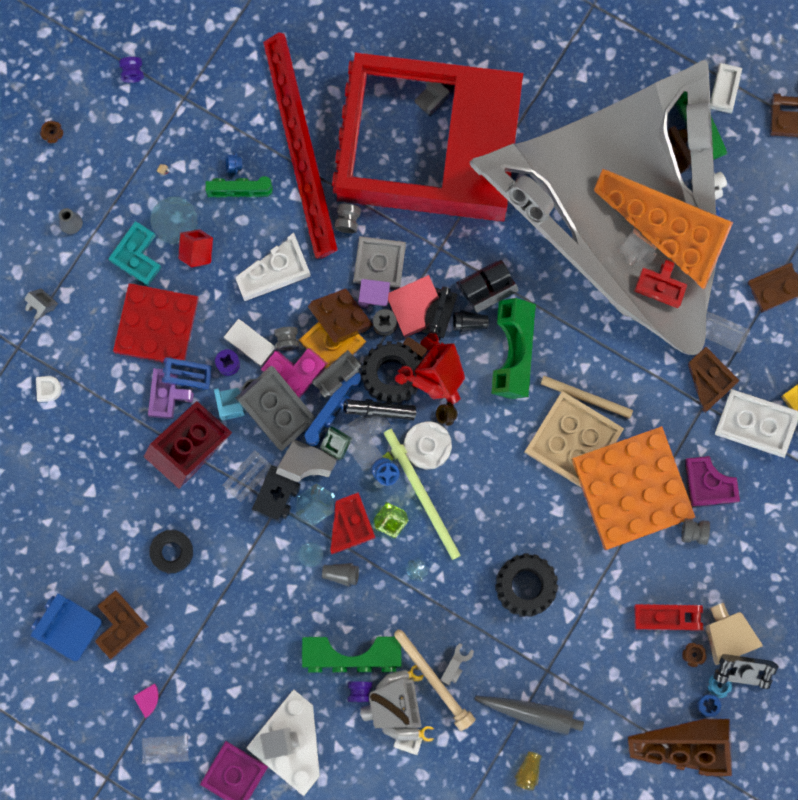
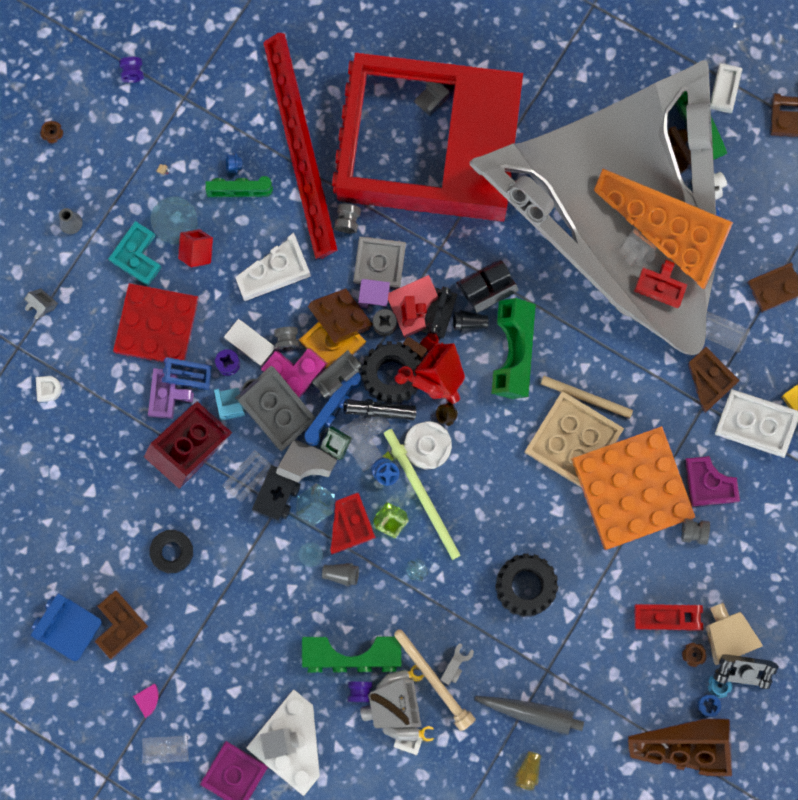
(411, 311): none -> red tile

